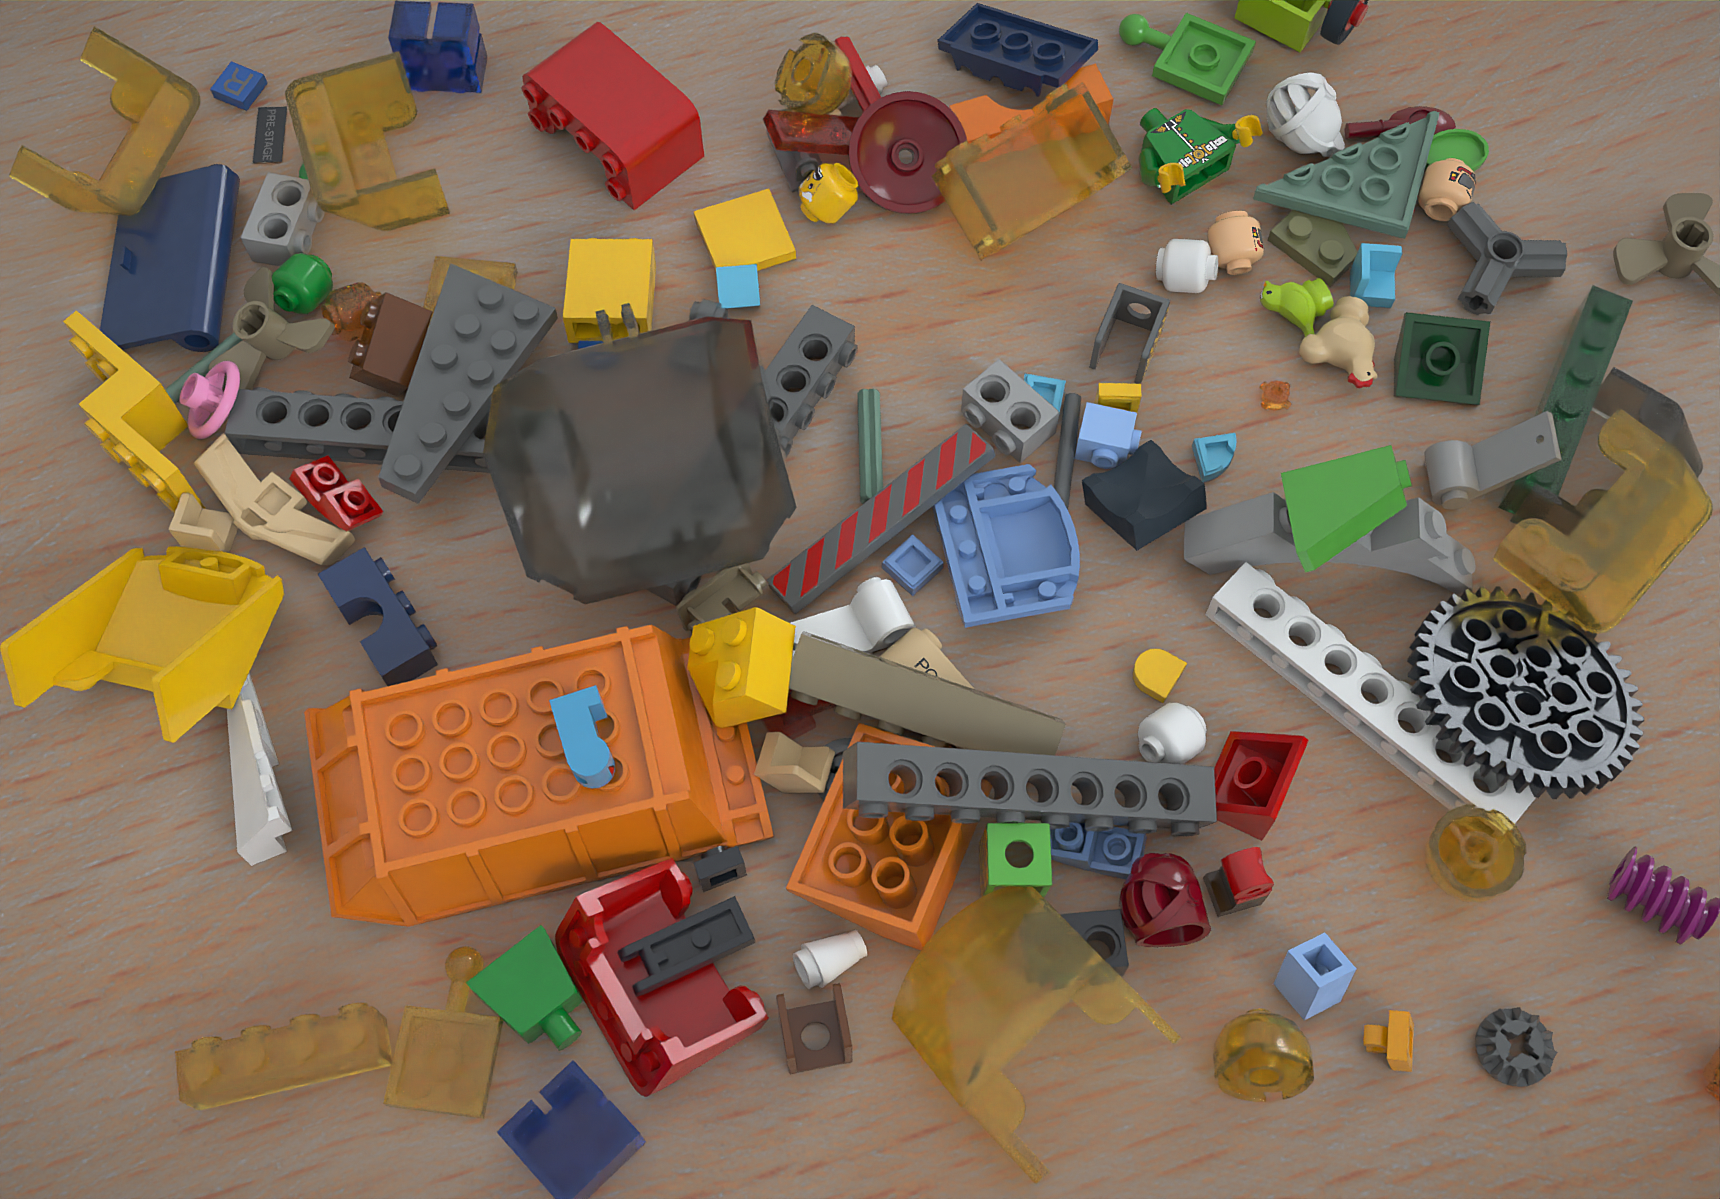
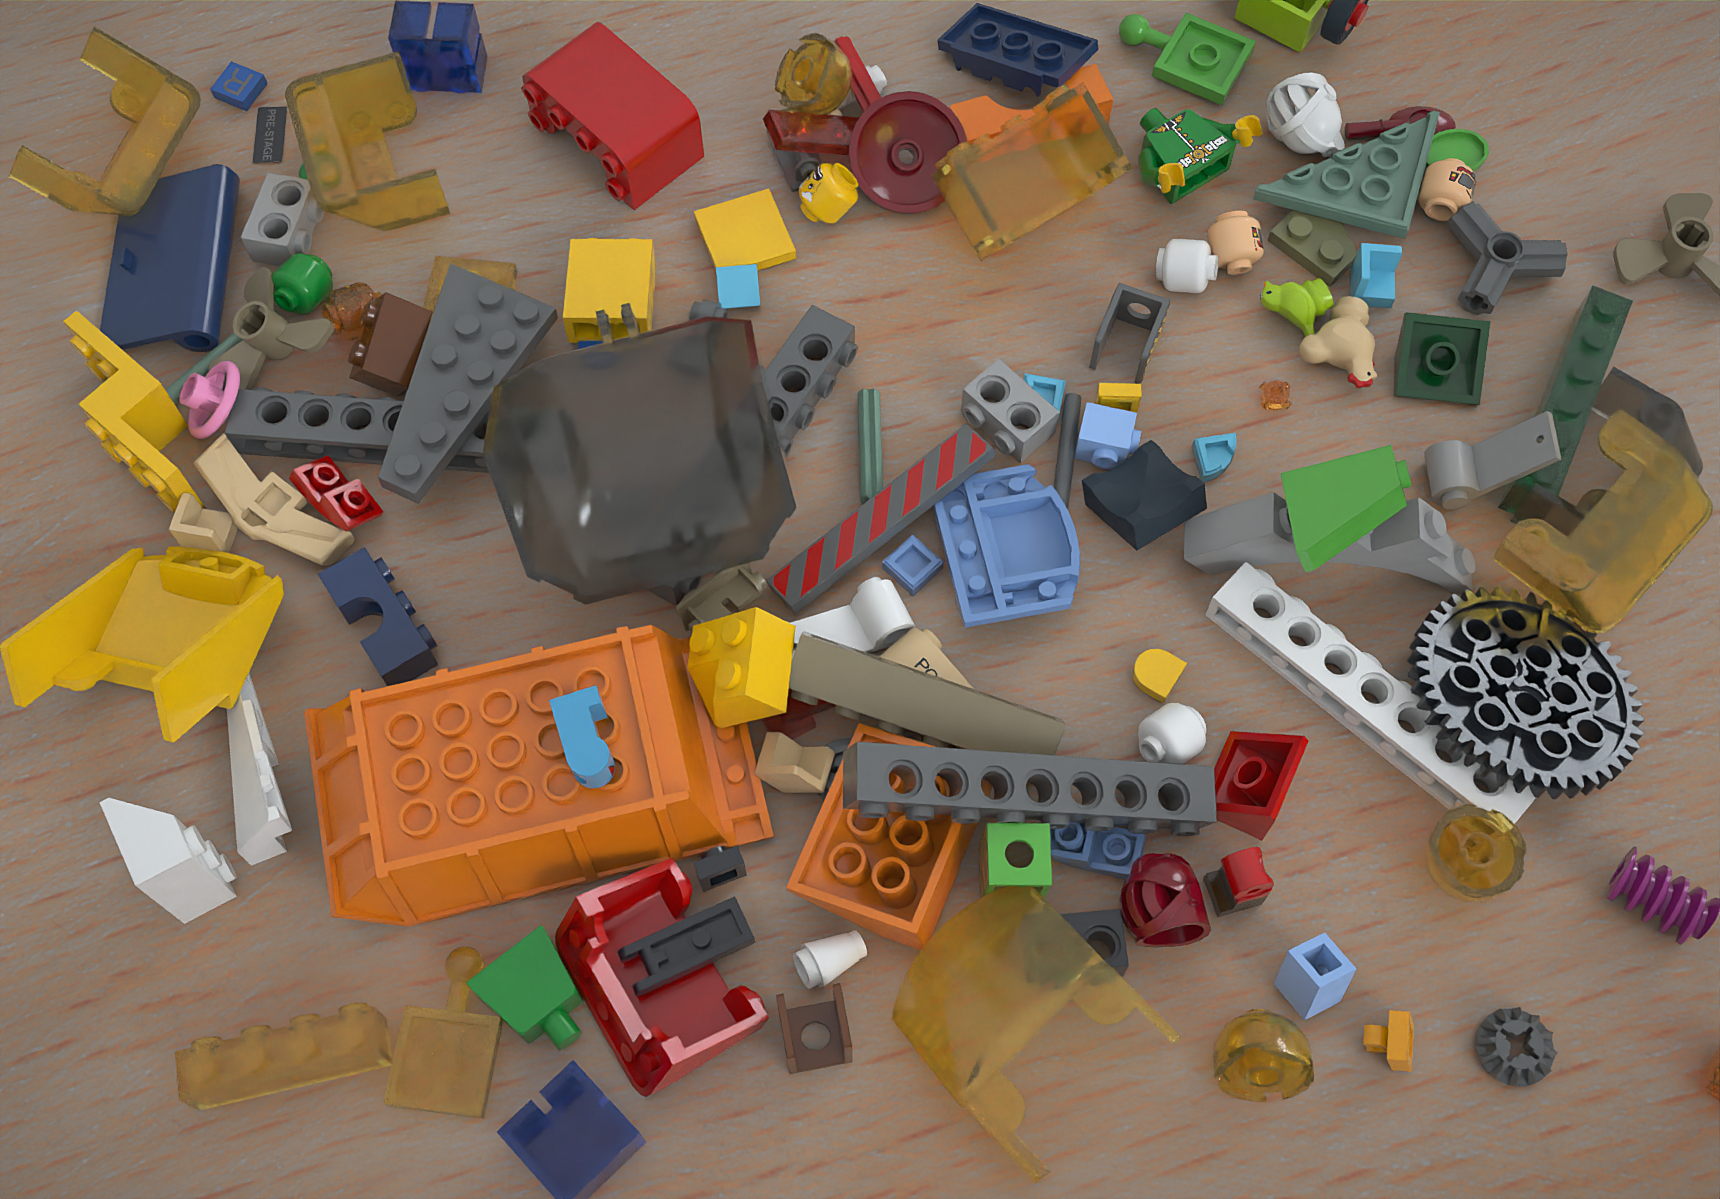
(170, 860): none -> white slope

